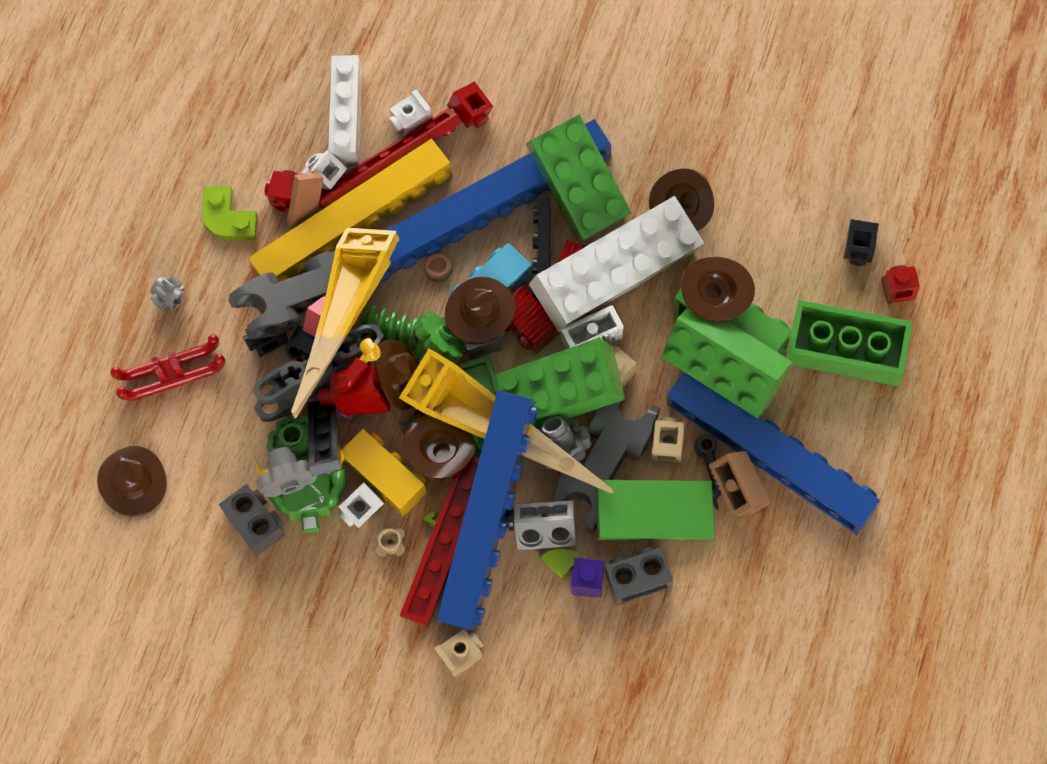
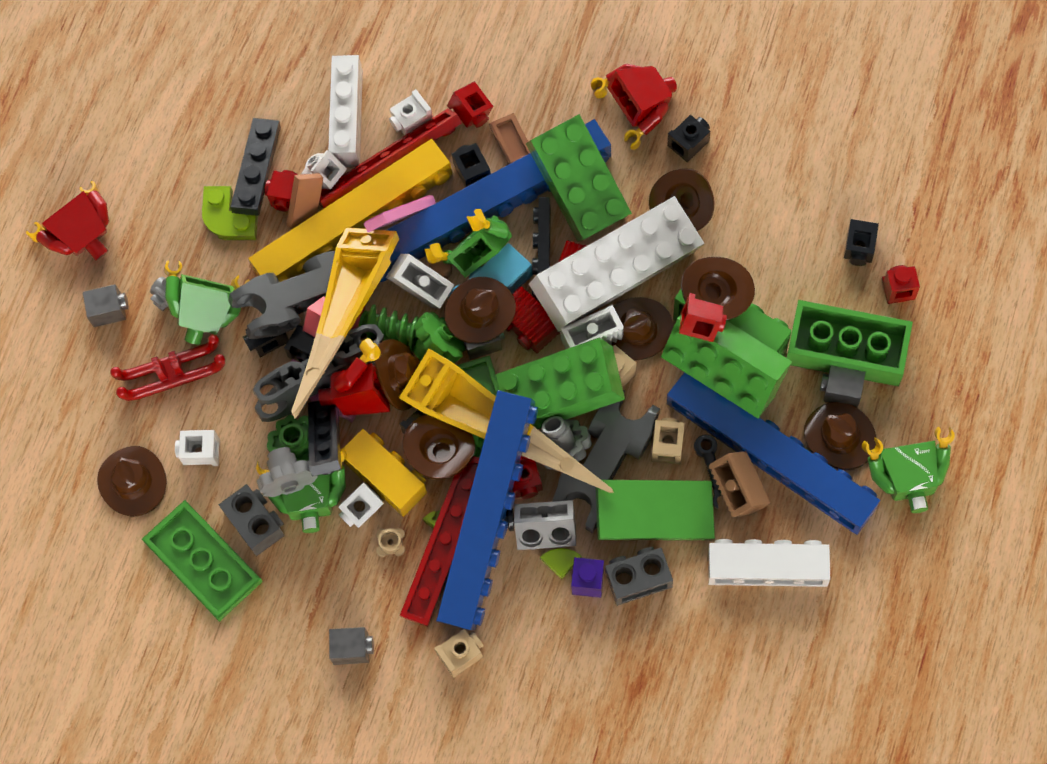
(76, 226): none -> red torso
(105, 305): none -> flat silver brick
(193, 439): none -> white brick
(199, 303): none -> bright green torso
(202, 560): none -> bright green tile
(255, 167): none -> black plate
(350, 645): none -> flat silver brick
(399, 213): none -> bright pink tile
(420, 281): none -> white brick
(470, 156): none -> black brick
(477, 248): none -> bright green torso
(510, 137): none -> nougat tile
(529, 486): none -> red brick
(640, 95): none -> red torso
(645, 327): none -> reddish brown hat
(687, 144): none -> black brick
(701, 319): none -> red brick
(769, 564): none -> white brick
(838, 434): none -> reddish brown hat
(843, 385): none -> flat silver brick
(911, 469): none -> bright green torso

